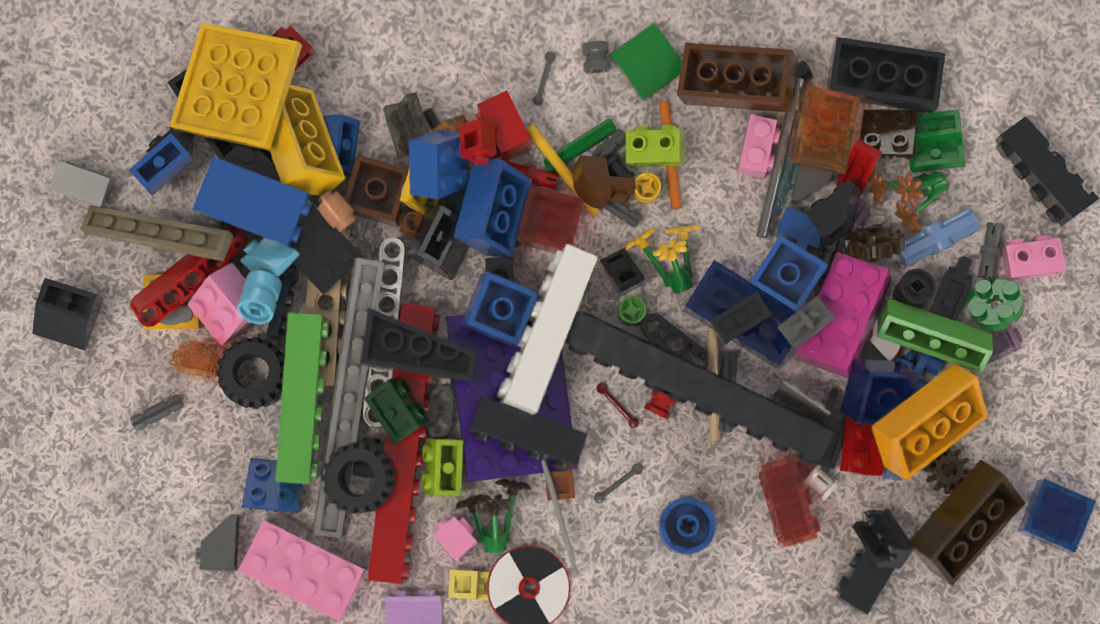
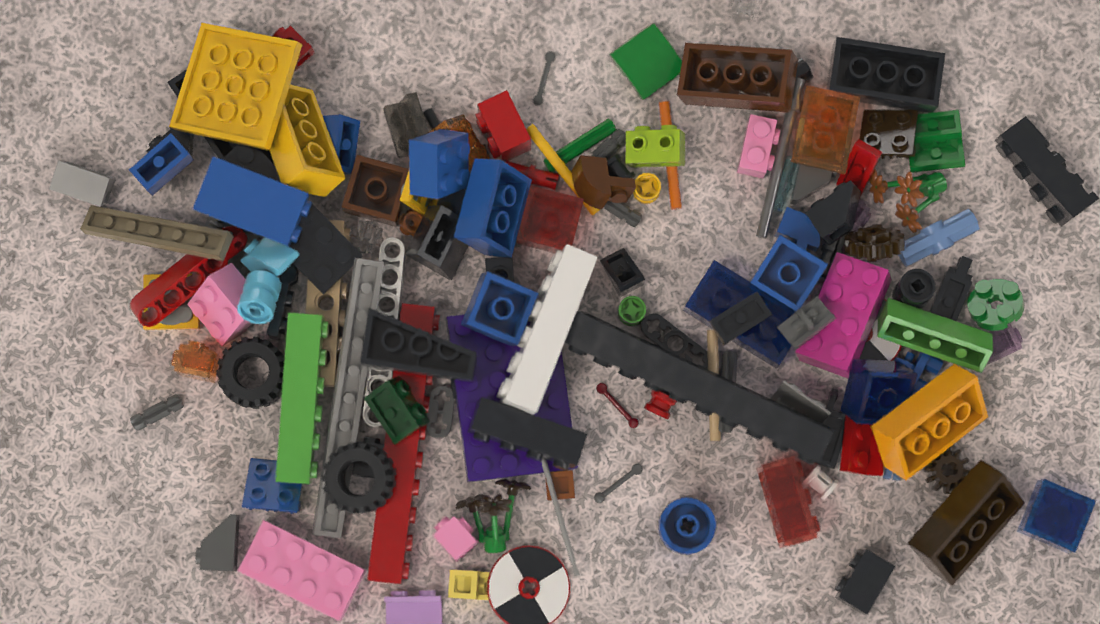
(65, 314): black slope -> none
(336, 210): nougat brick -> none
(442, 467): lime brick -> none
(478, 141): red brick -> none
(596, 57): dark grey wheel -> none
(678, 278): plant -> none
(884, 539): black hinge -> none
(990, 250): dark grey pin -> none
(1033, 258): bright pink brick -> none

